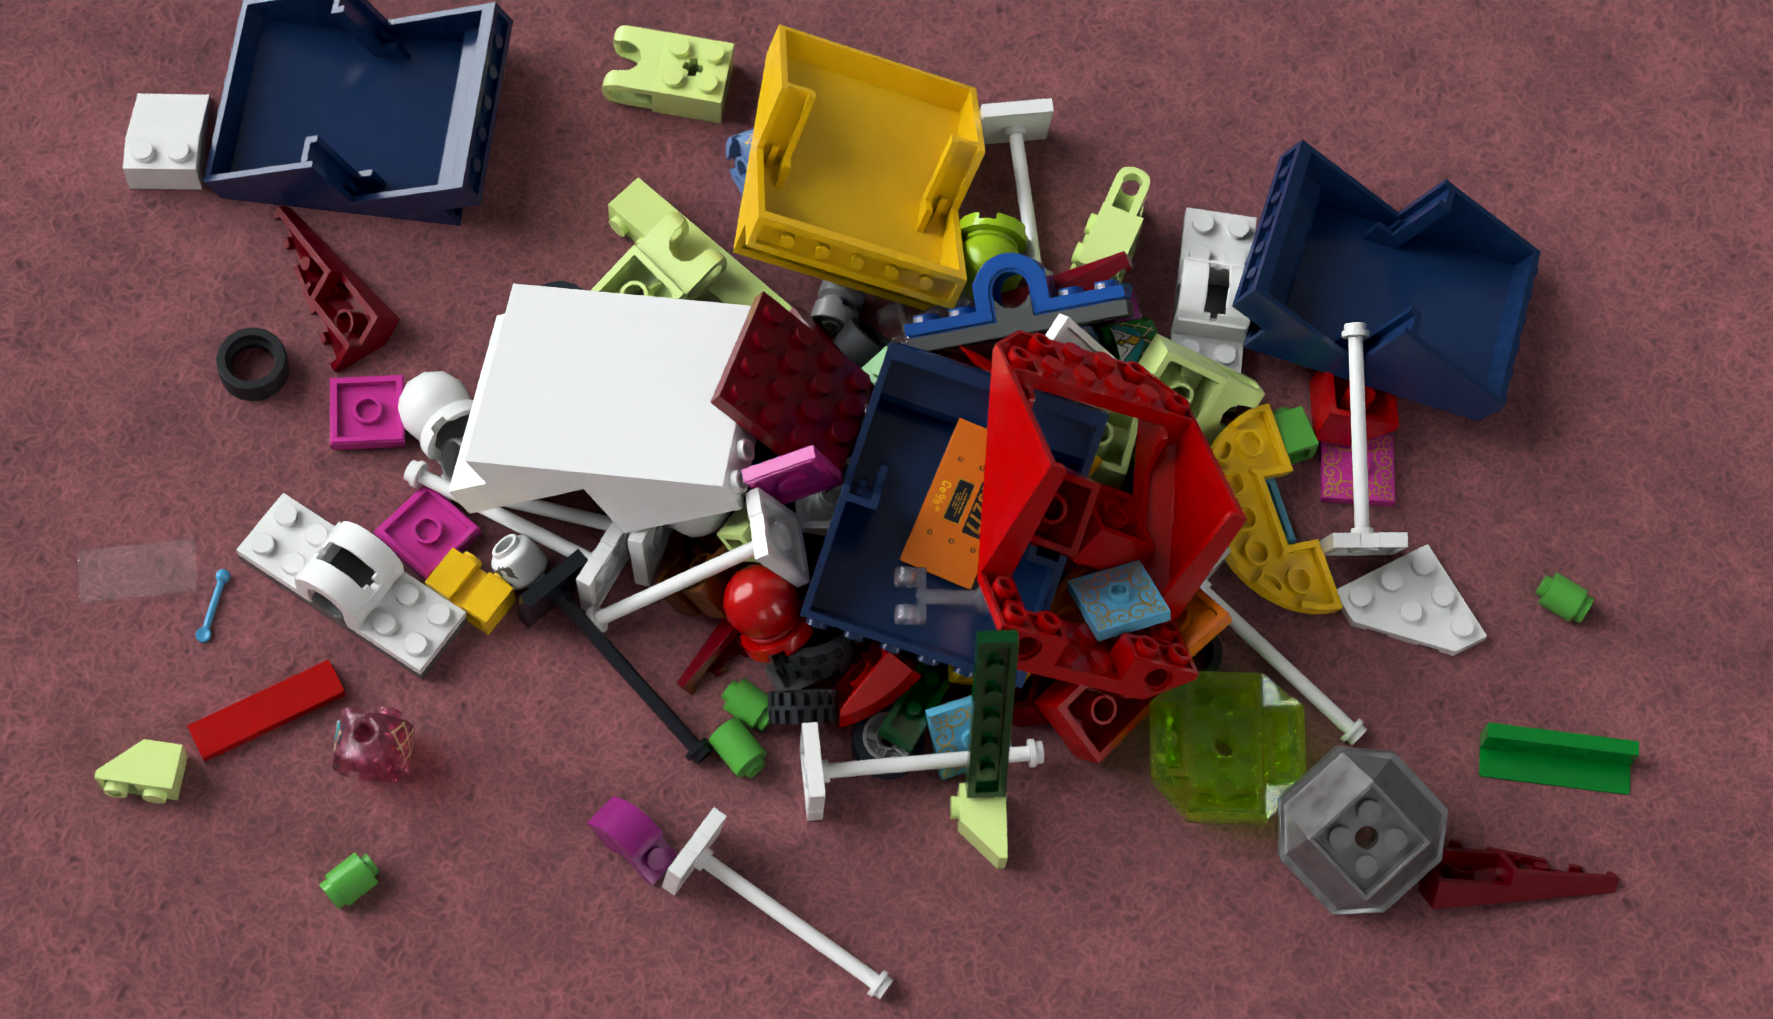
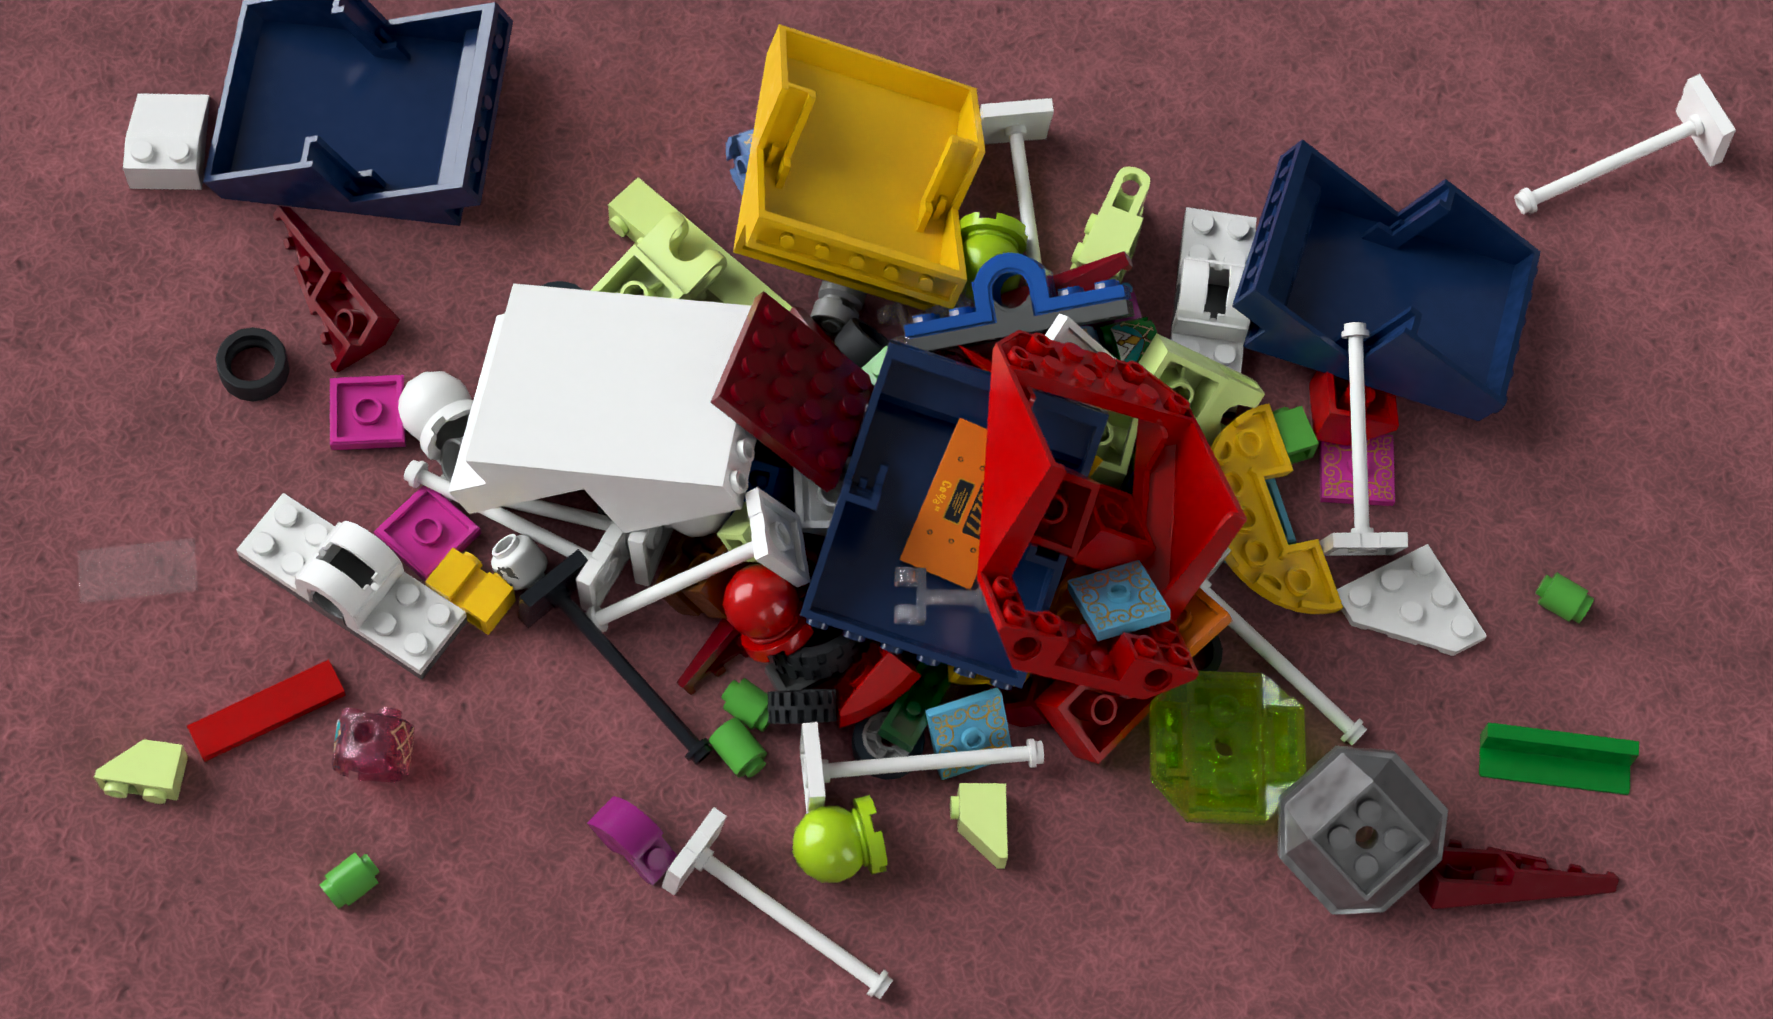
(203, 634): dark azure hinge -> none
(672, 73): yellowish green brick -> none
(794, 475): dark pink plate -> none
(836, 842): none -> lime tile
(991, 713): dark green plate -> none
(1701, 119): none -> white tile

